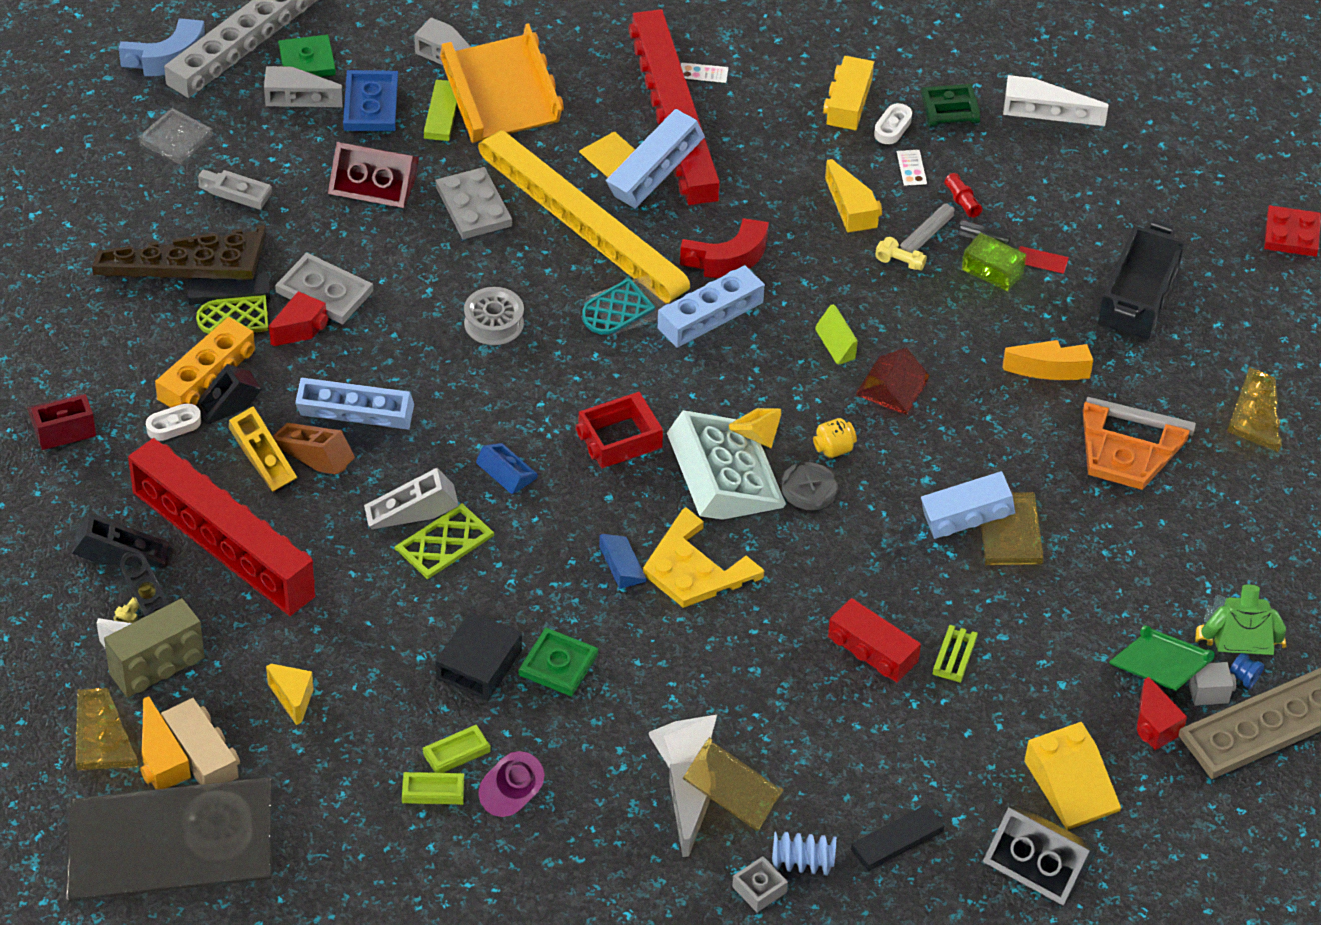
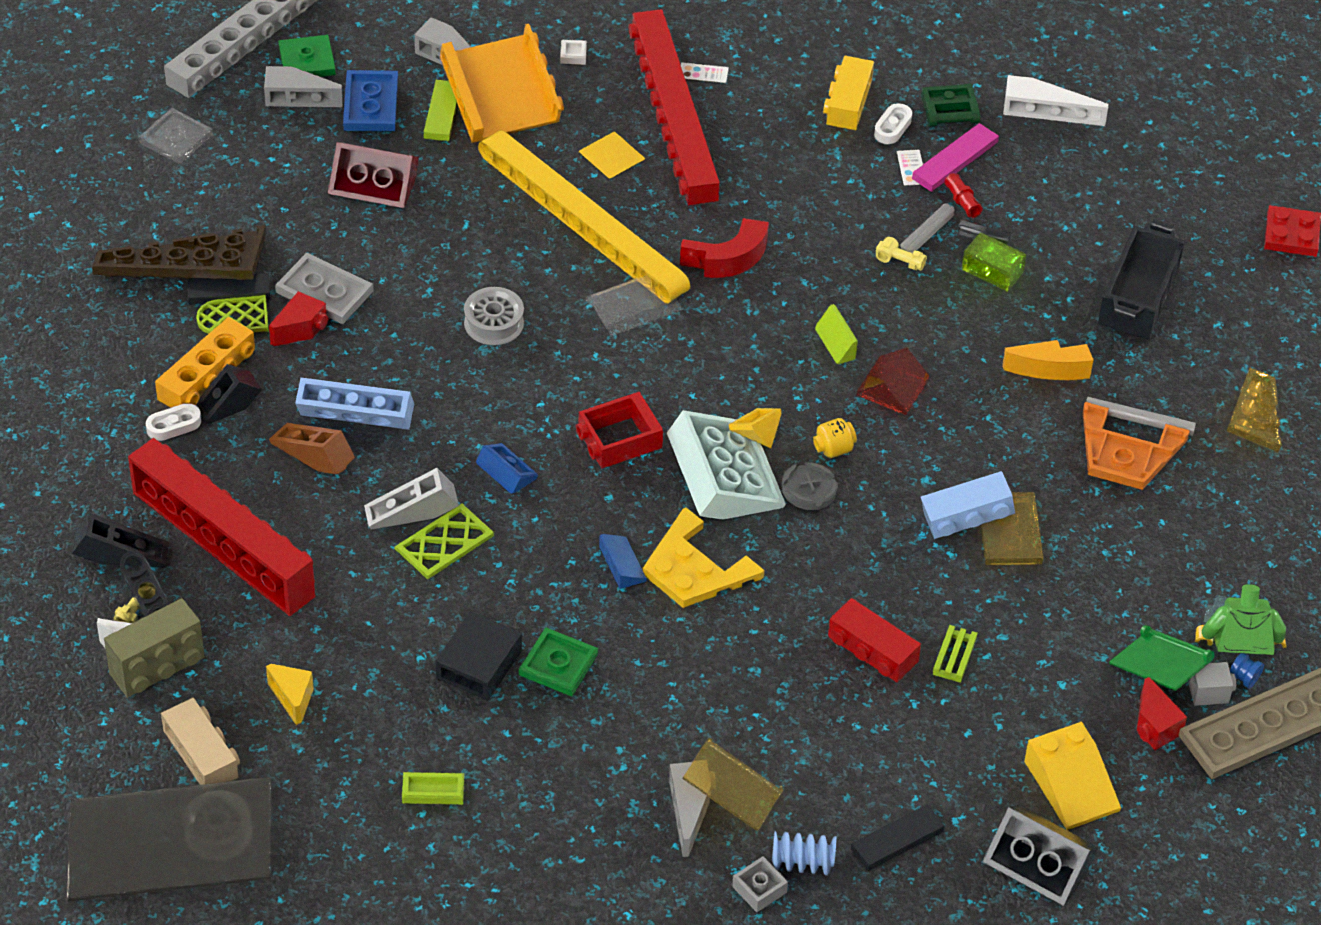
(62, 421): dark red slope -> none
(99, 733): clear yellow wing -> none
(155, 56): medium blue arch -> none
(162, 756): light orange slope -> none
(235, 188): light grey hinge -> none
(261, 449): yellow slope -> none
(456, 749): lime tile -> none
(473, 203): light grey plate -> none
(511, 783): magenta piece -> none
(573, 52): none -> white tile
(619, 325): teal window -> none
(655, 158): light blue brick -> none
(682, 739): white slope -> none
(710, 306): light blue brick -> none
(853, 199): yellow slope -> none
(955, 157): none -> dark pink tile
(1044, 260): red sticker -> none

